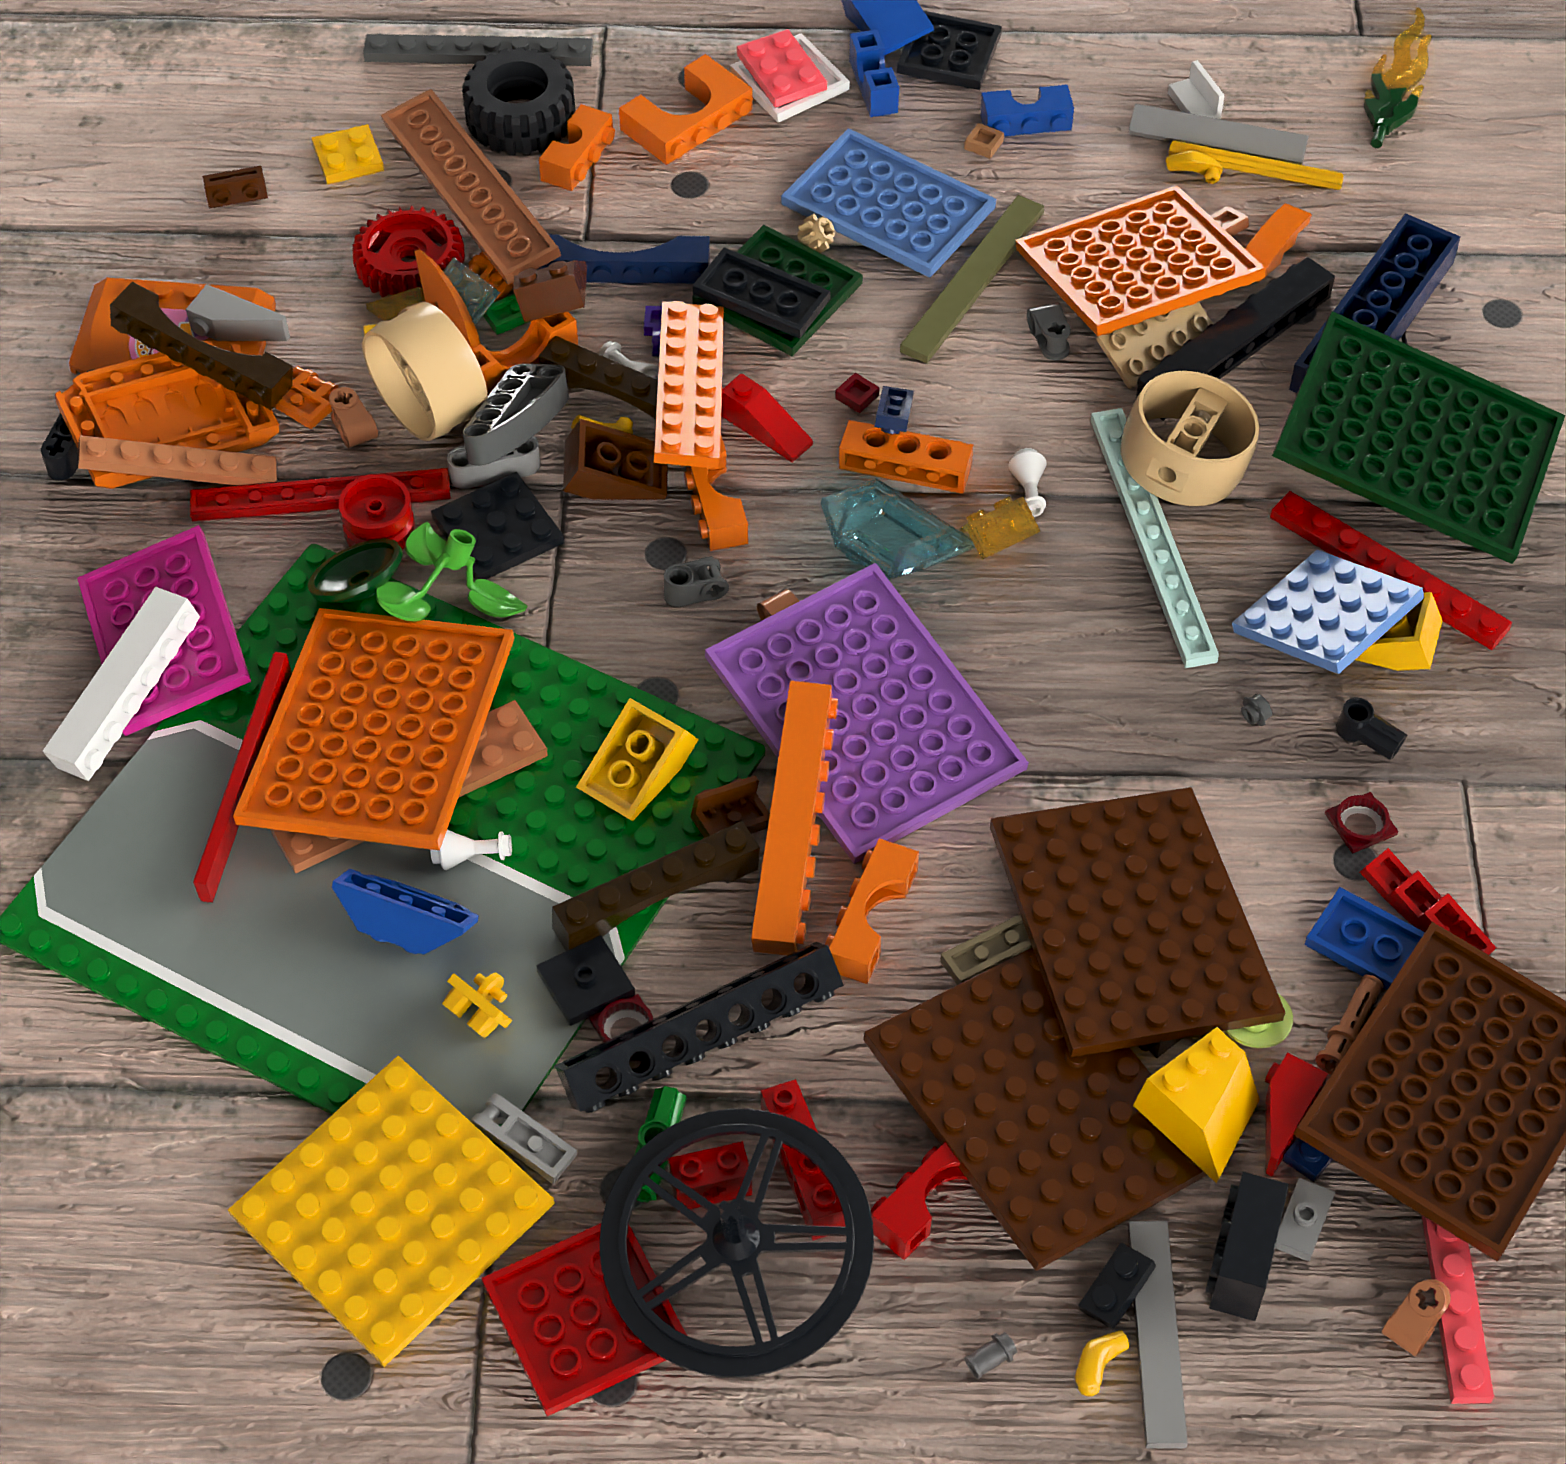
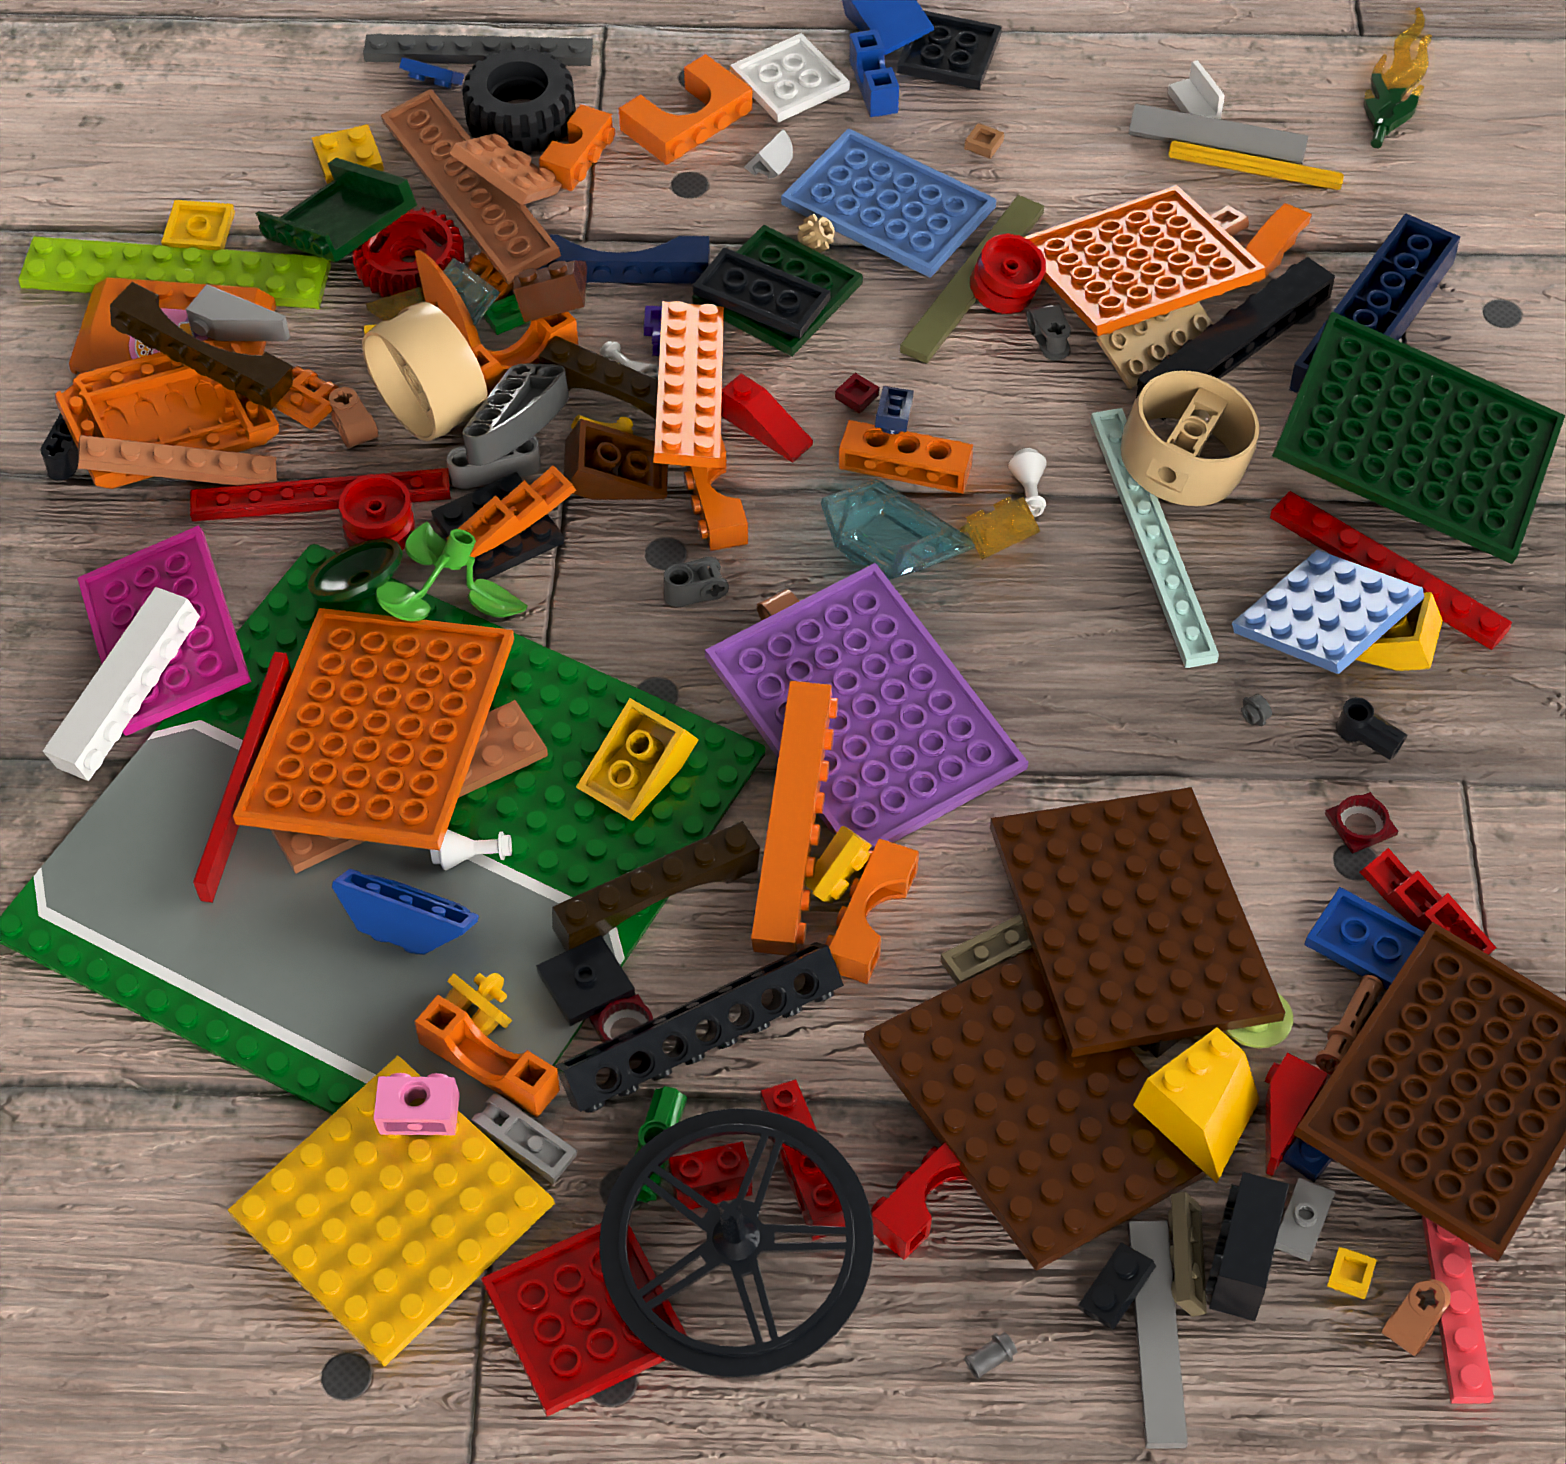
(81, 264): none -> lime plate
(198, 225): none -> yellow plate
(235, 186): reddish brown bracket -> none
(342, 212): none -> dark green panel
(420, 70): none -> blue plate
(433, 1117): none -> bright pink brick
(506, 168): none -> nougat plate
(517, 511): none -> orange slope
(517, 1077): none -> orange arch
(729, 805): reddish brown bracket -> none
(773, 157): none -> brick
(781, 68): coral plate -> none
(837, 864): none -> yellow bracket
(1007, 273): none -> red wheel
(1049, 114): blue arch -> none
(1094, 1359): yellow arm -> none
(1187, 1254): none -> dark tan plate
(1195, 162): yellow arm -> none
(1351, 1272): none -> yellow plate

